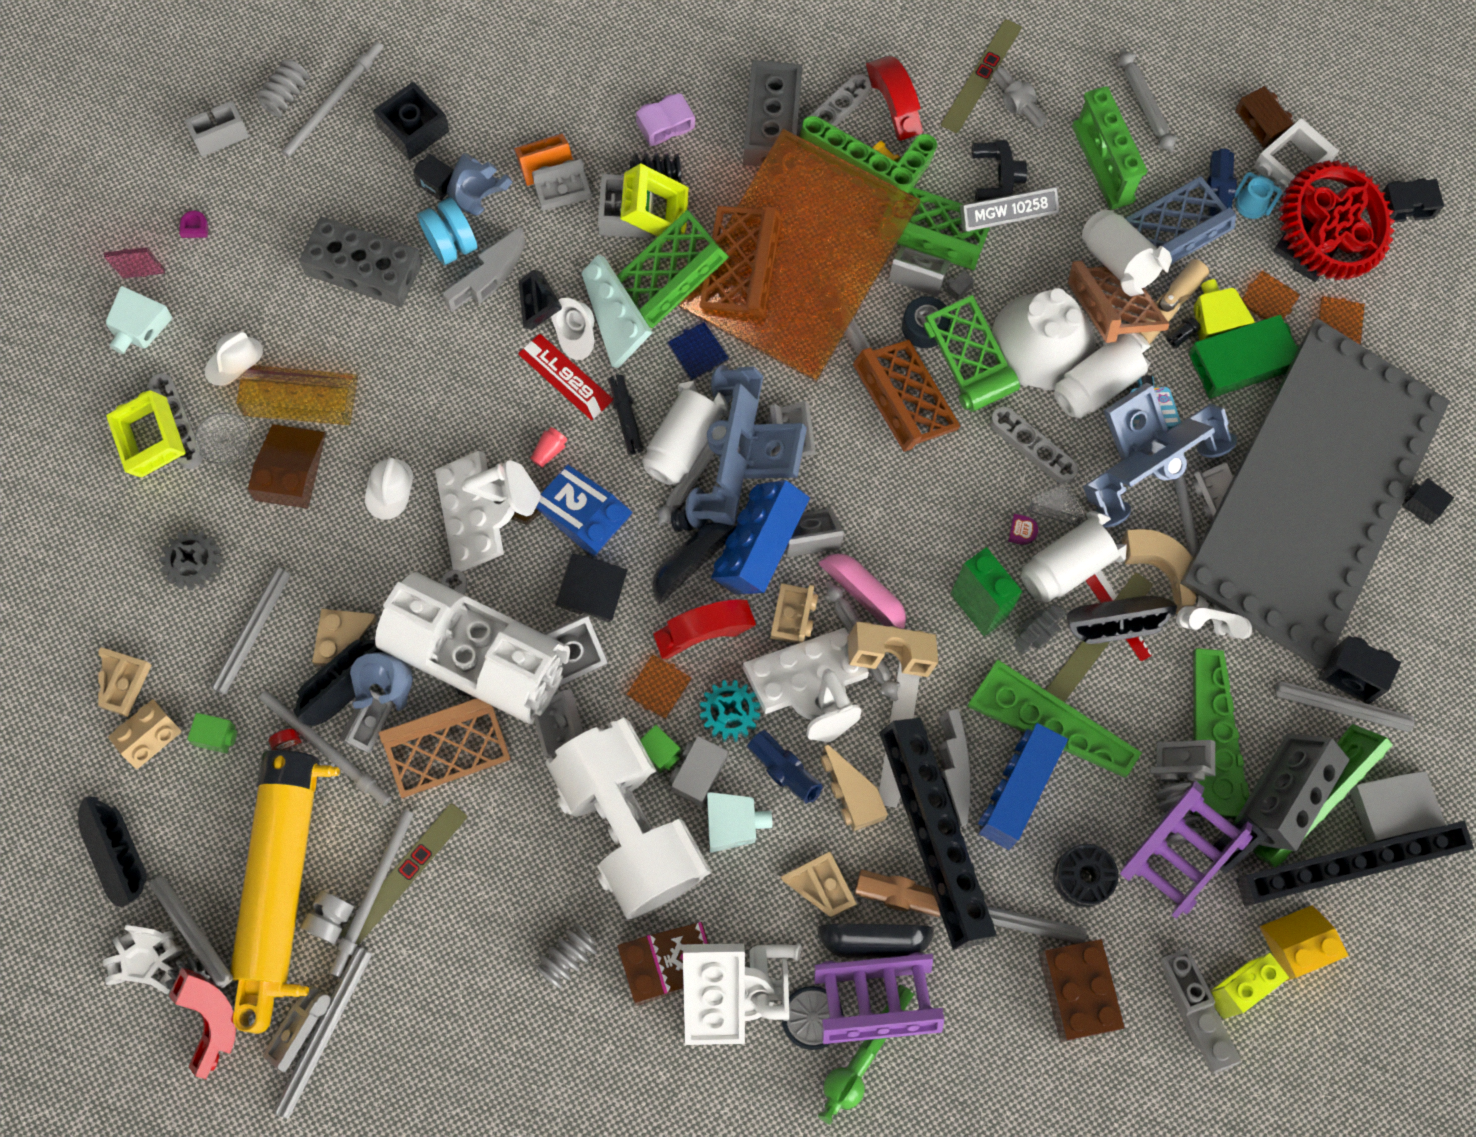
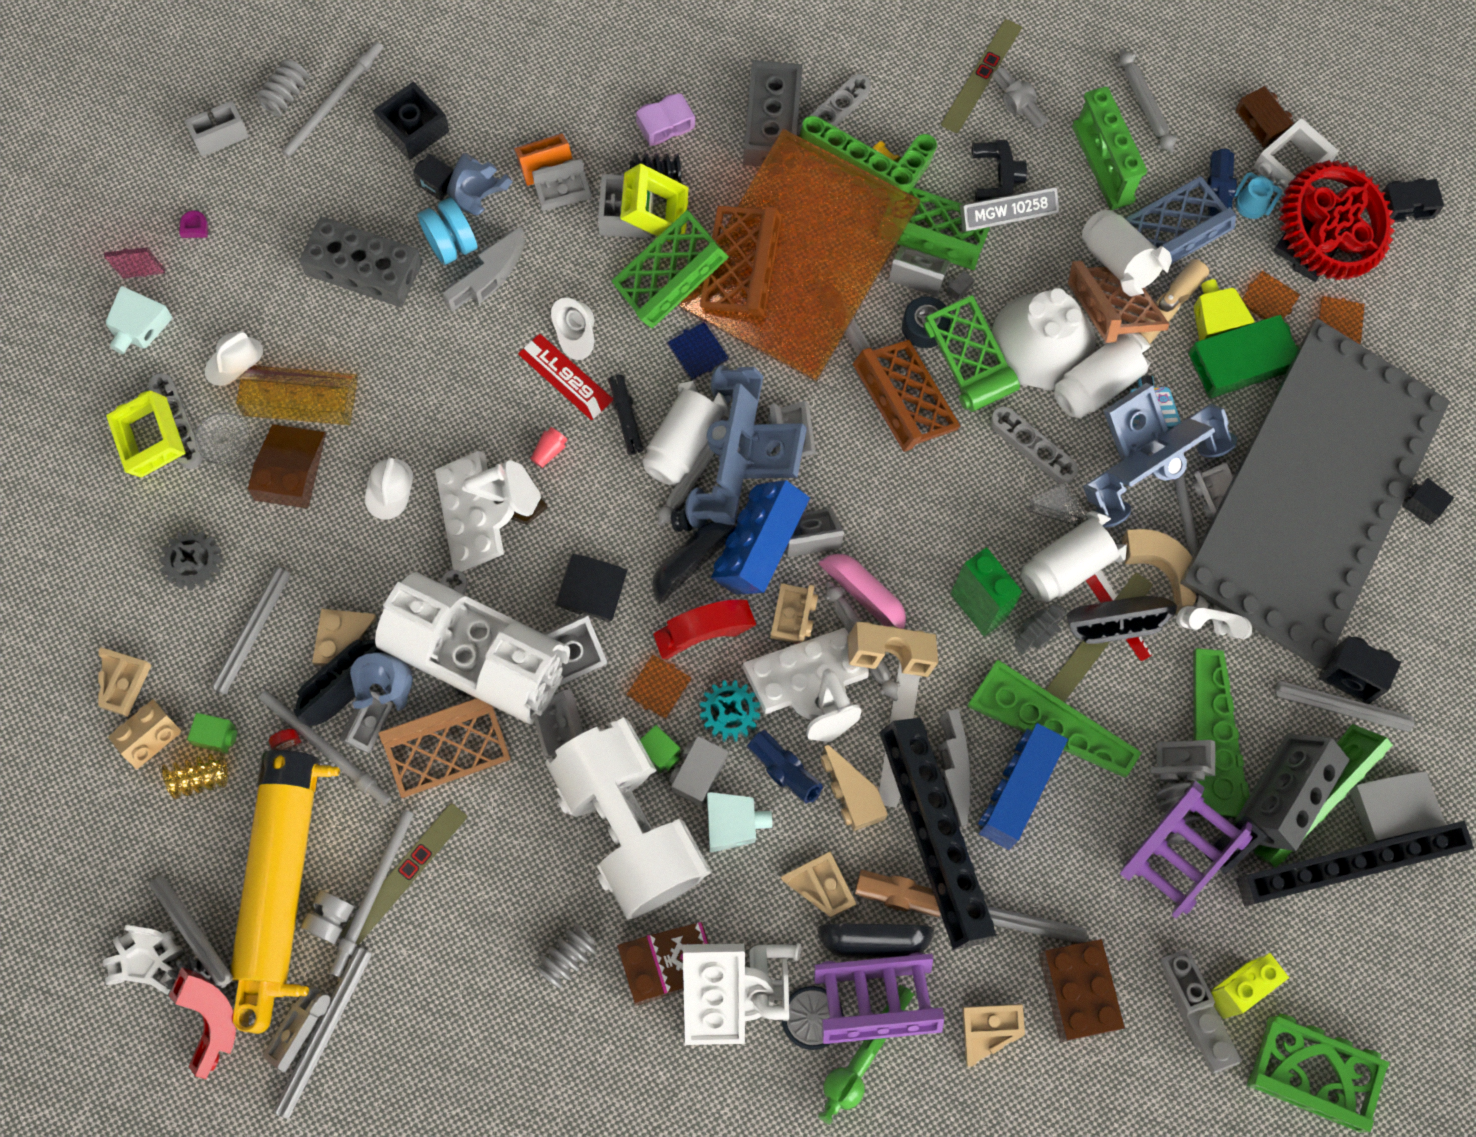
(111, 851): black brick -> none
(196, 776): none -> clear yellow piece
(537, 299): black wing -> none
(583, 510): blue slope -> none
(616, 314): light aqua wing -> none
(897, 88): red arch -> none
(990, 1029): none -> tan wing
(1022, 530): tile -> none
(1099, 865): black wheel -> none
(1187, 329): black pin -> none
(1279, 1085): none -> bright green fence
(1303, 942): yellow slope -> none

